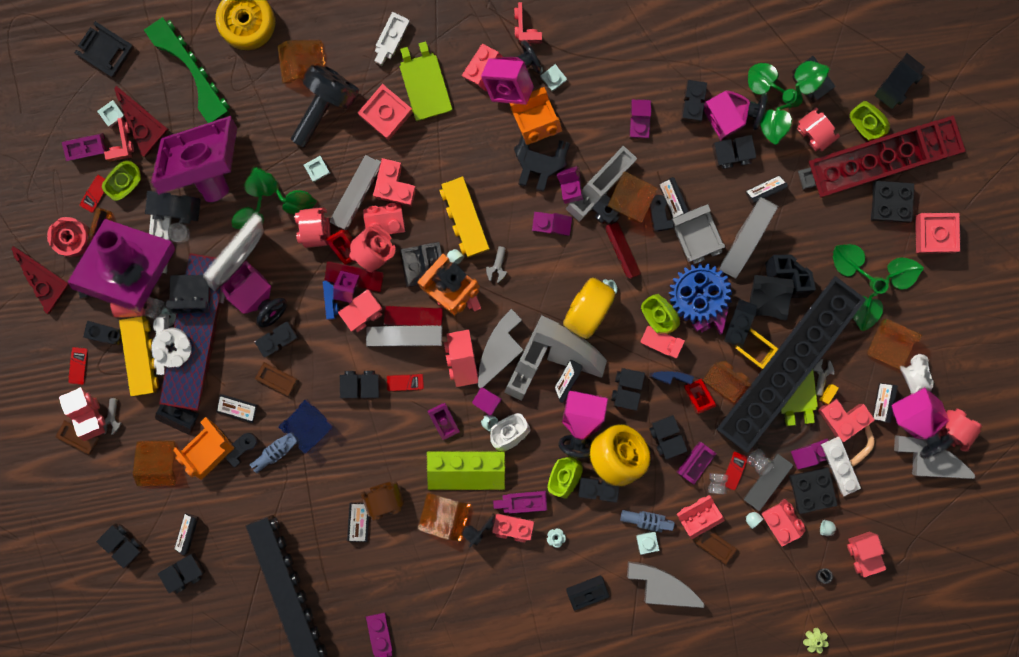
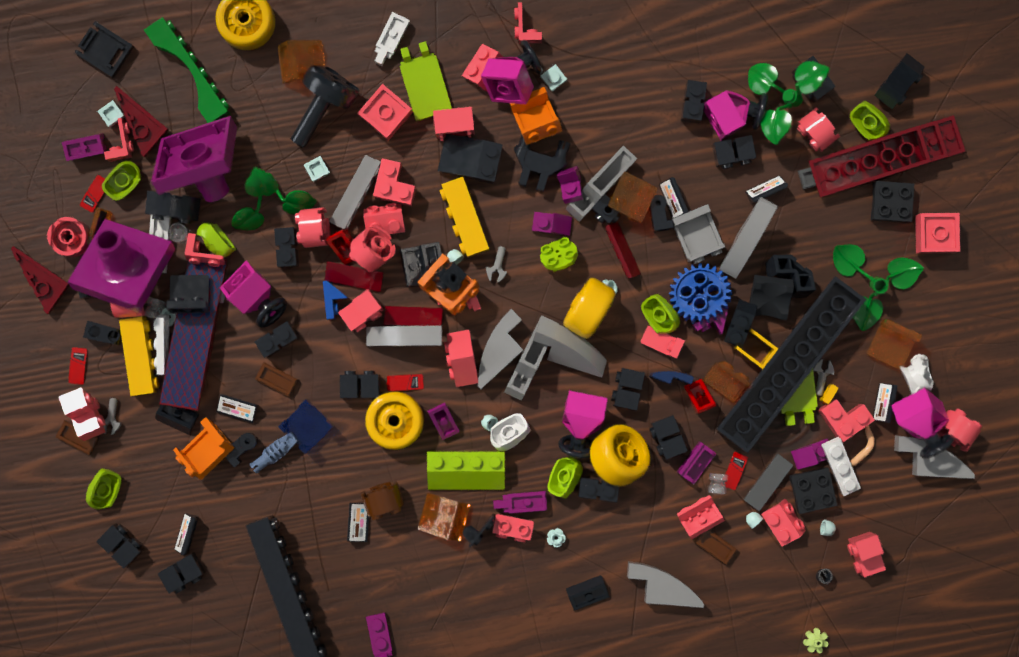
(103, 489): none -> lime piece
(129, 276): black bracket -> none
(154, 463): clear orange bracket -> none
(181, 342): white plate -> none
(193, 246): none -> coral bracket
(215, 239): none -> lime piece
(235, 253): white piece -> none
(286, 255): none -> black piece
(345, 286): magenta slope -> none
(410, 418): none -> yellow wheel
(454, 122): none -> coral container
(470, 158): none -> black slope
(486, 401): magenta slope -> none
(559, 254): none -> lime plate
(567, 379): slope -> none
(640, 118): magenta slope -> none
(647, 520): sand blue hinge -> none
(647, 542): light aqua plate -> none
(760, 462): clear wheel -> none

